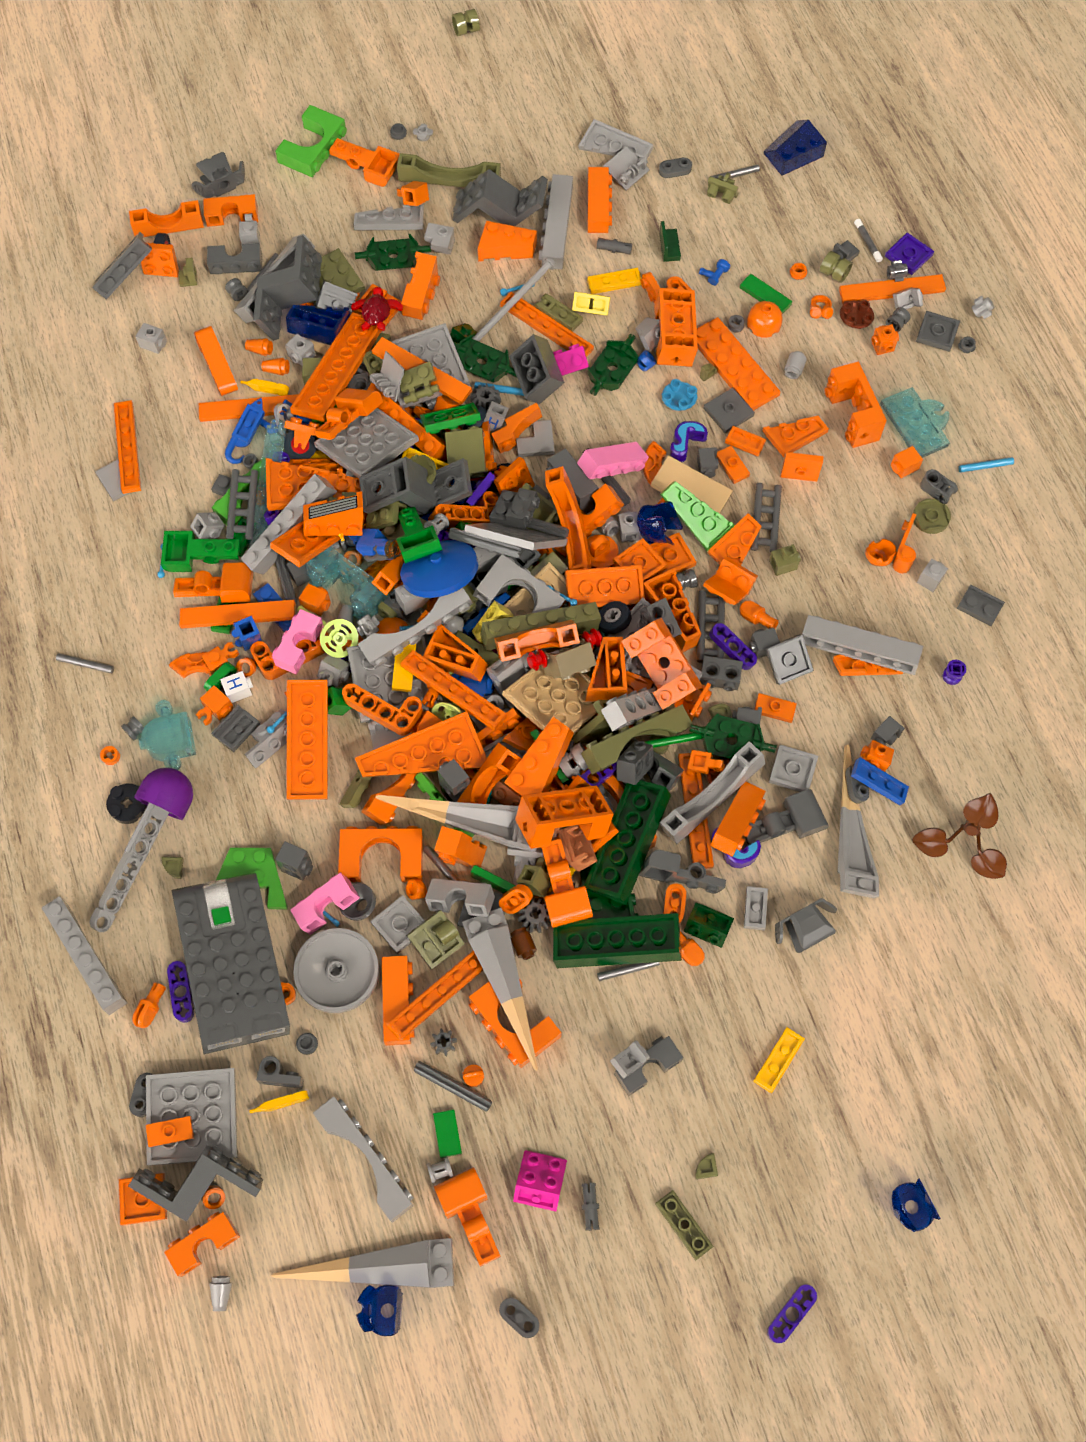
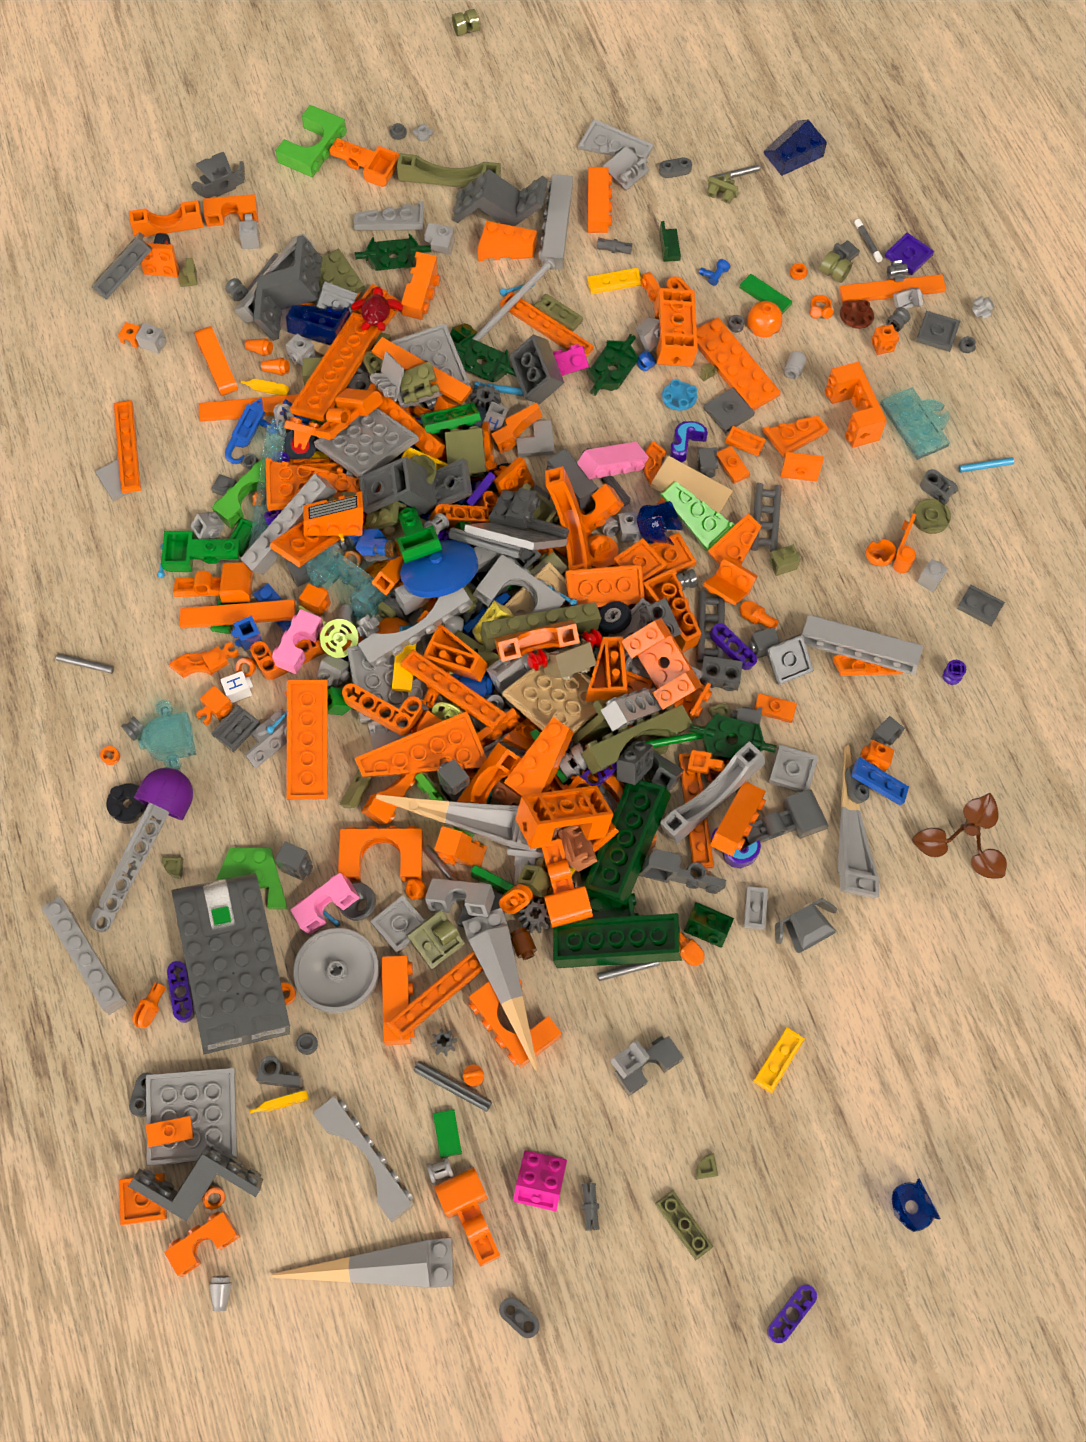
(130, 337): none -> orange piece
(224, 671): green beam -> none
(233, 511): dark grey bar -> none
(247, 261): dark grey arch -> none
(285, 578): dark grey axle -> none
(372, 1302): clear blue piece -> none
(414, 193): orange brick -> none
(591, 303): light yellow brick -> none
(674, 905): orange plate -> none
(906, 462): orange brick -> none

